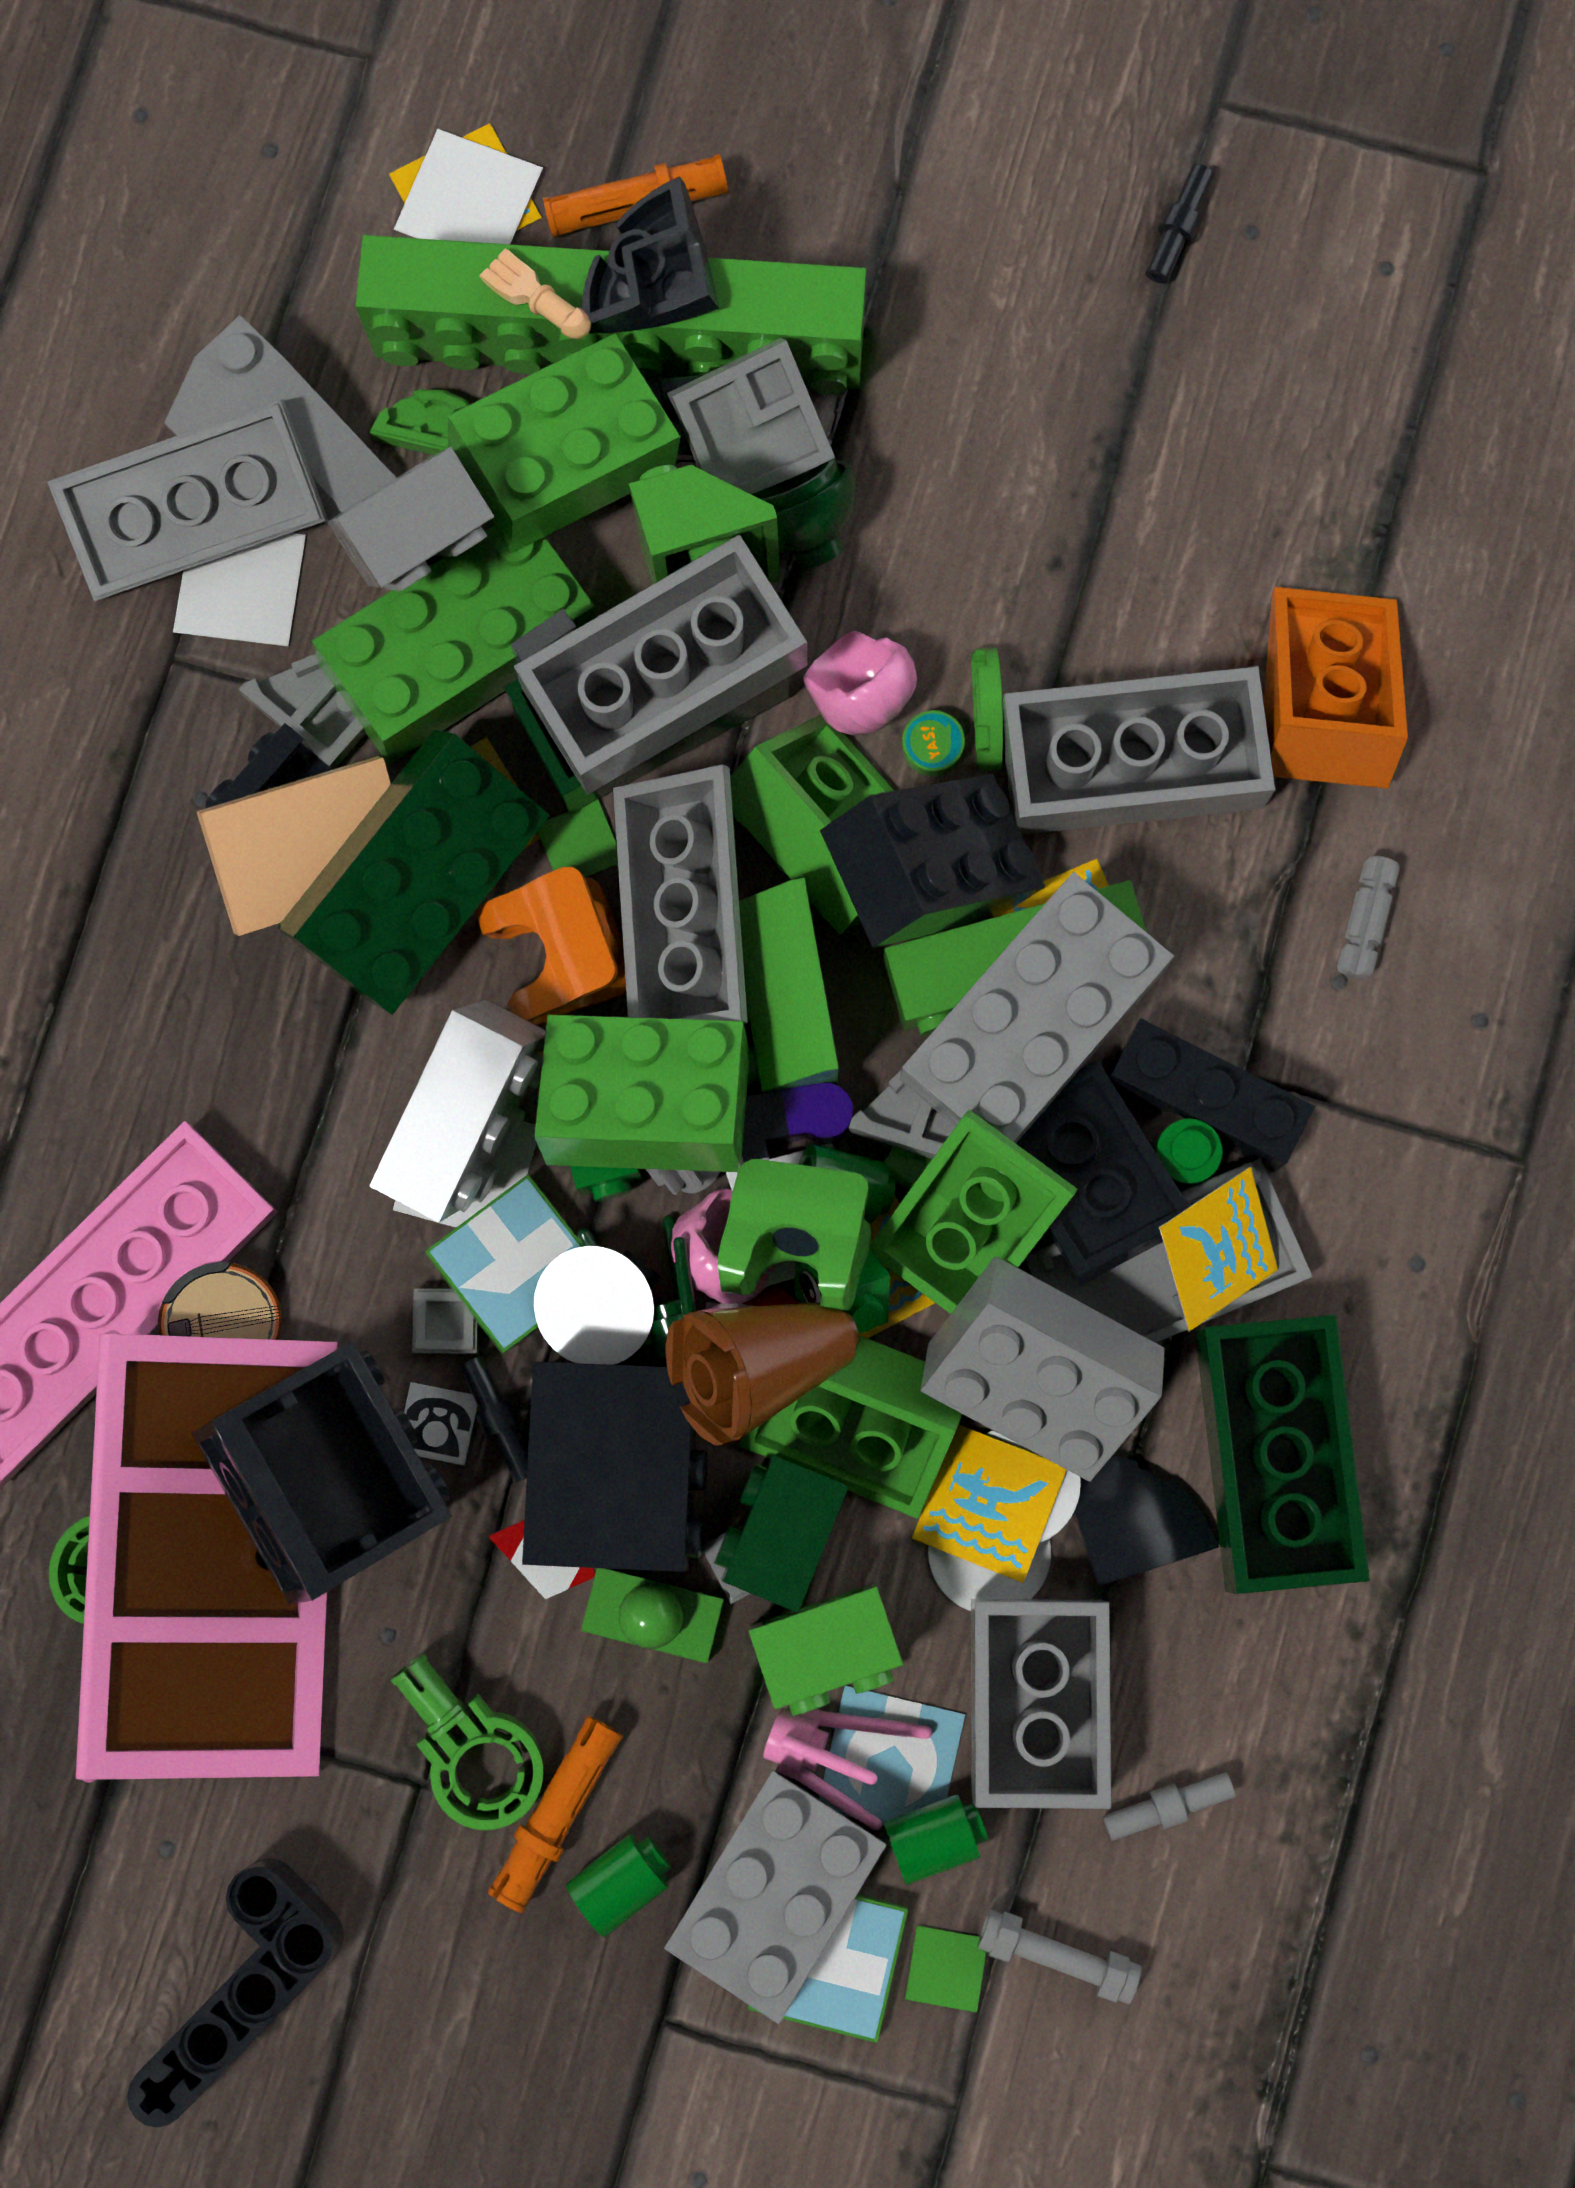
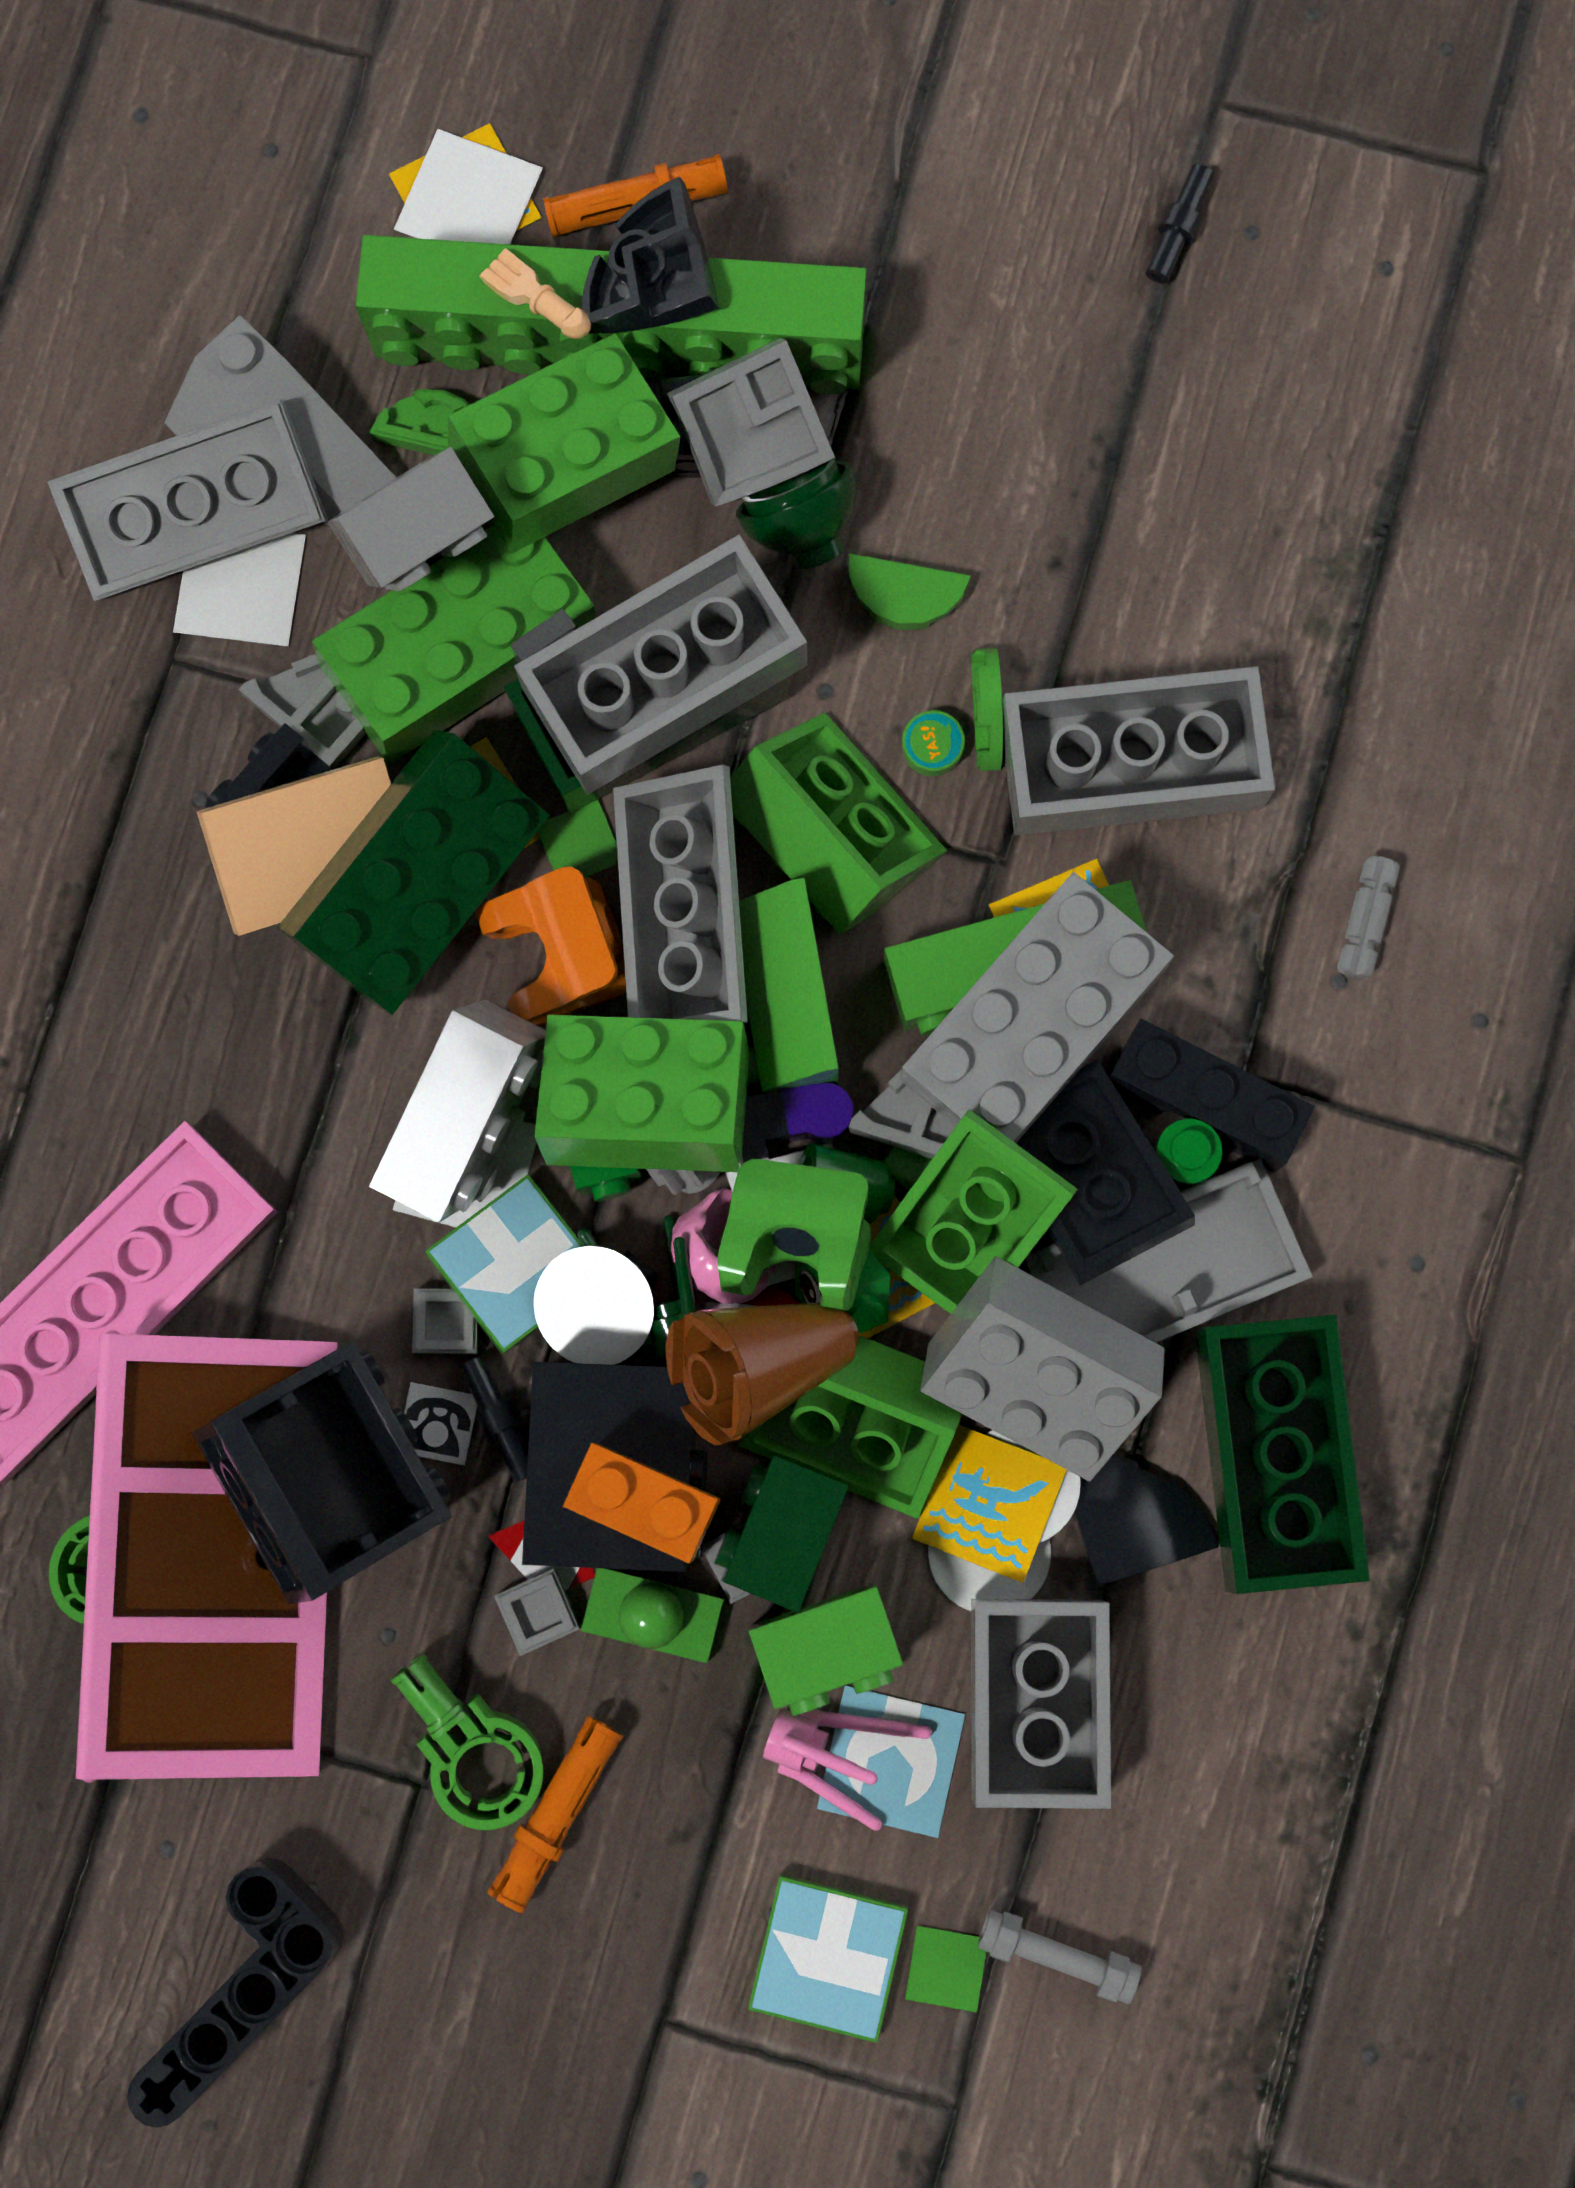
(221, 1303): tan sticker -> none
(537, 1611): none -> light grey tile
(620, 1883): green brick -> none
(641, 1502): none -> orange brick
(693, 512): bright green slope -> none
(775, 1897): light grey brick -> none
(861, 683): bright pink hair -> none
(905, 593): none -> bright green tile
(931, 858): black brick -> none
(935, 1838): green brick -> none
(1169, 1806): light grey bar -> none
(1219, 1248): yellow sticker -> none
(1334, 688): orange slope -> none

